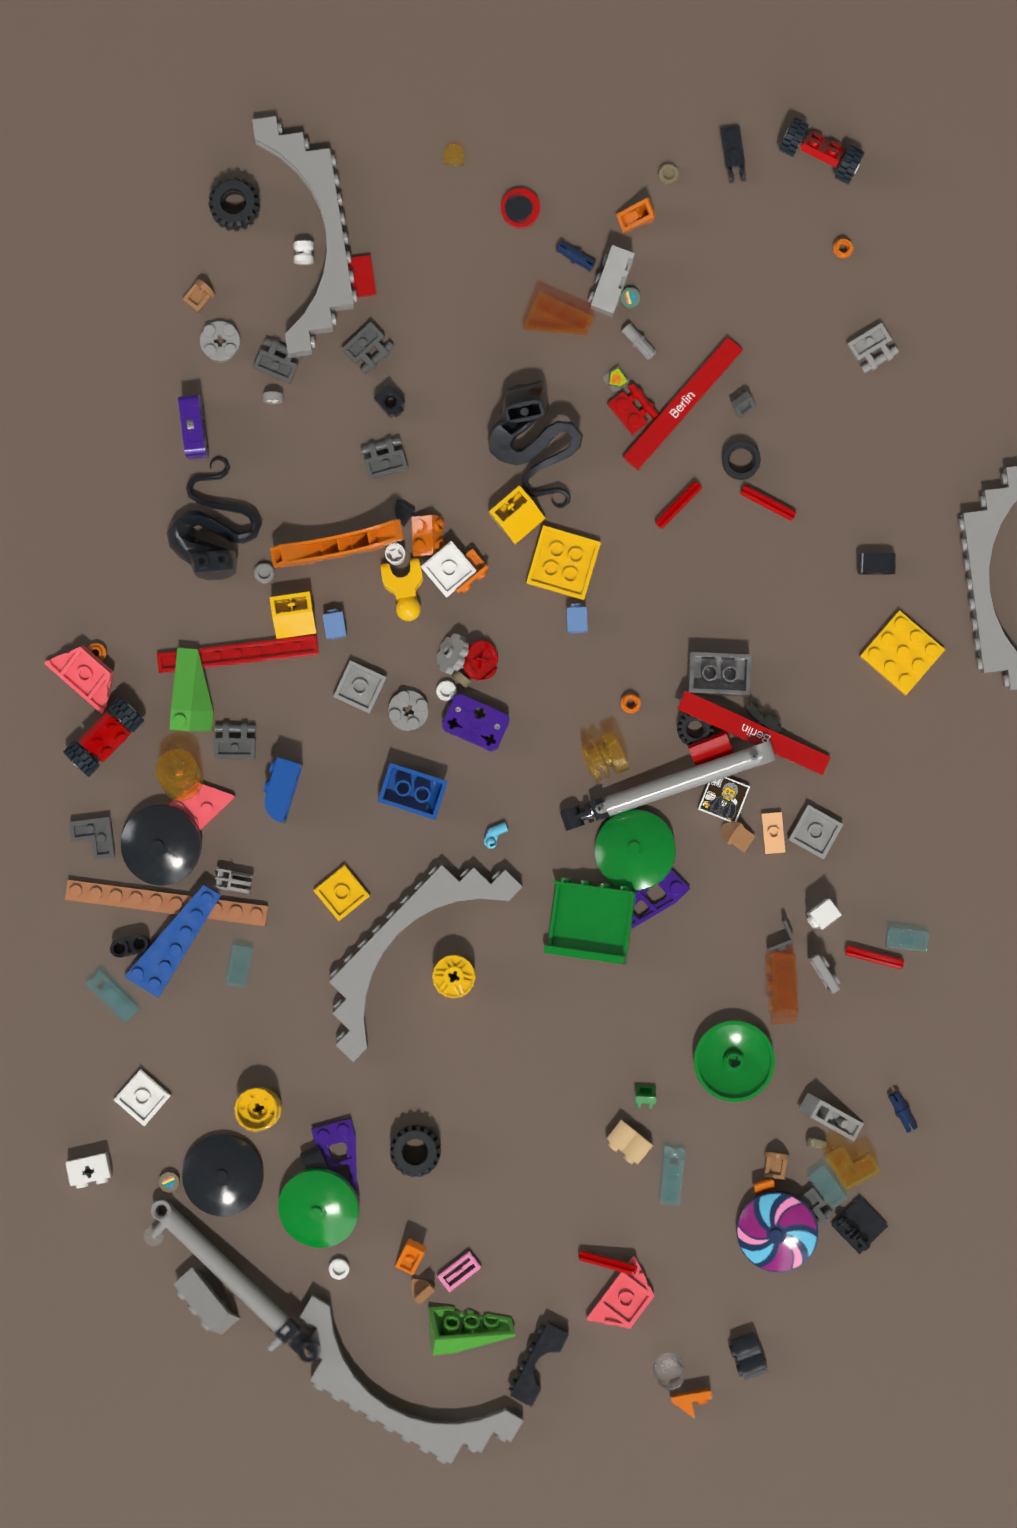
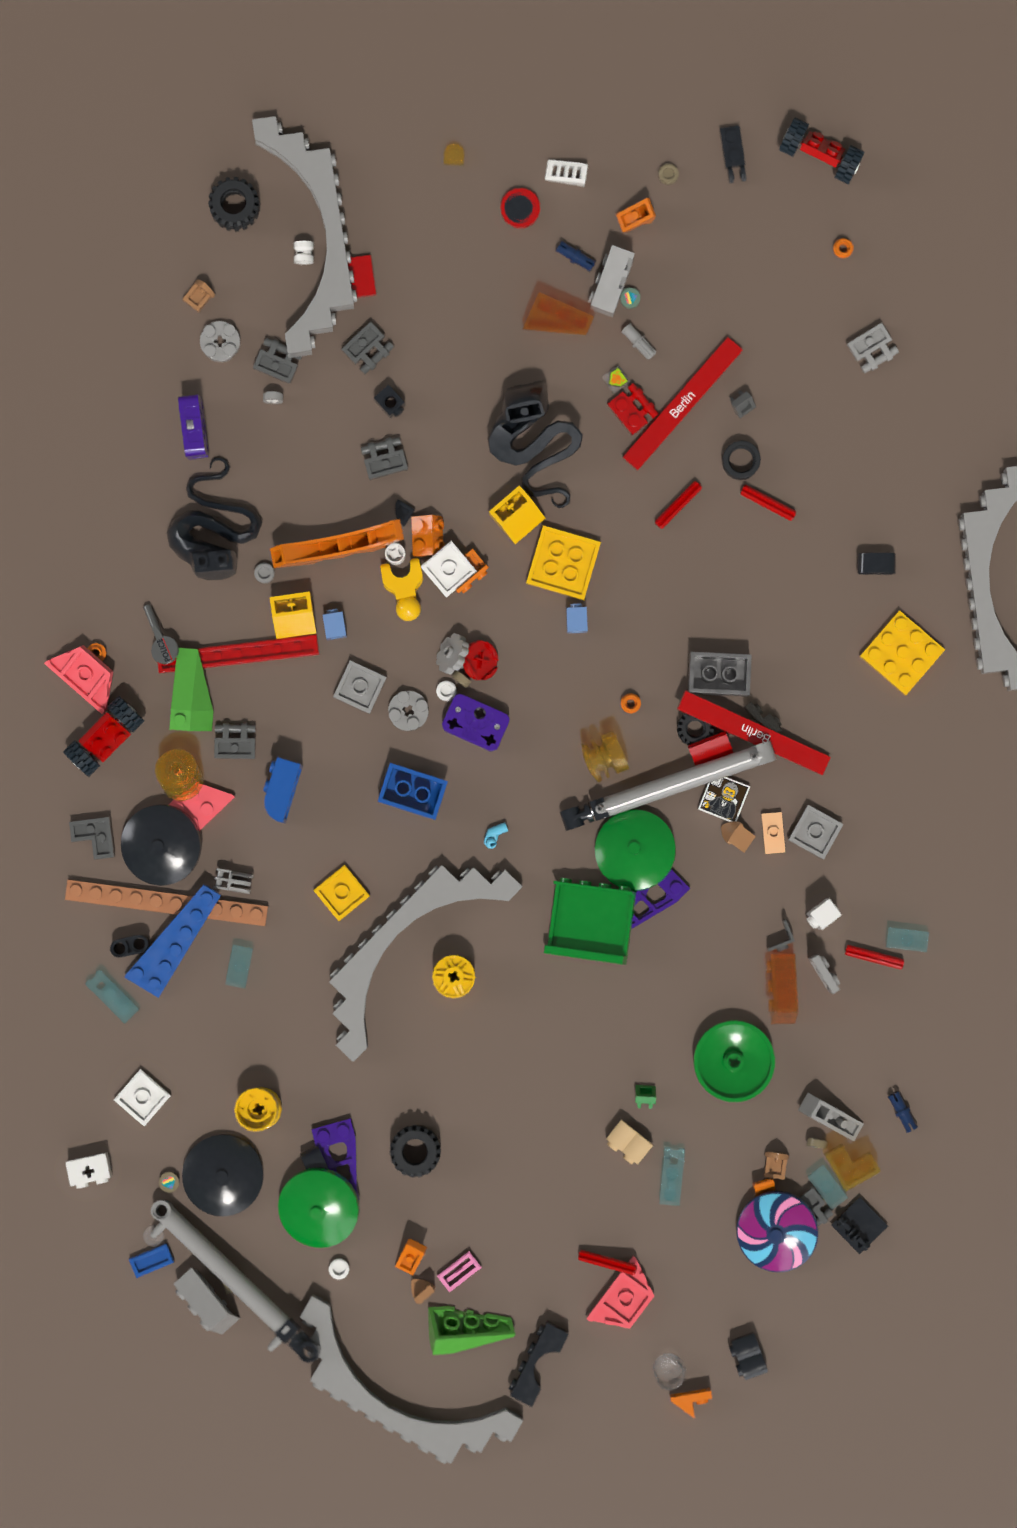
(151, 1260): none -> blue tile
(164, 648): none -> dark grey piece
(572, 165): none -> white slope

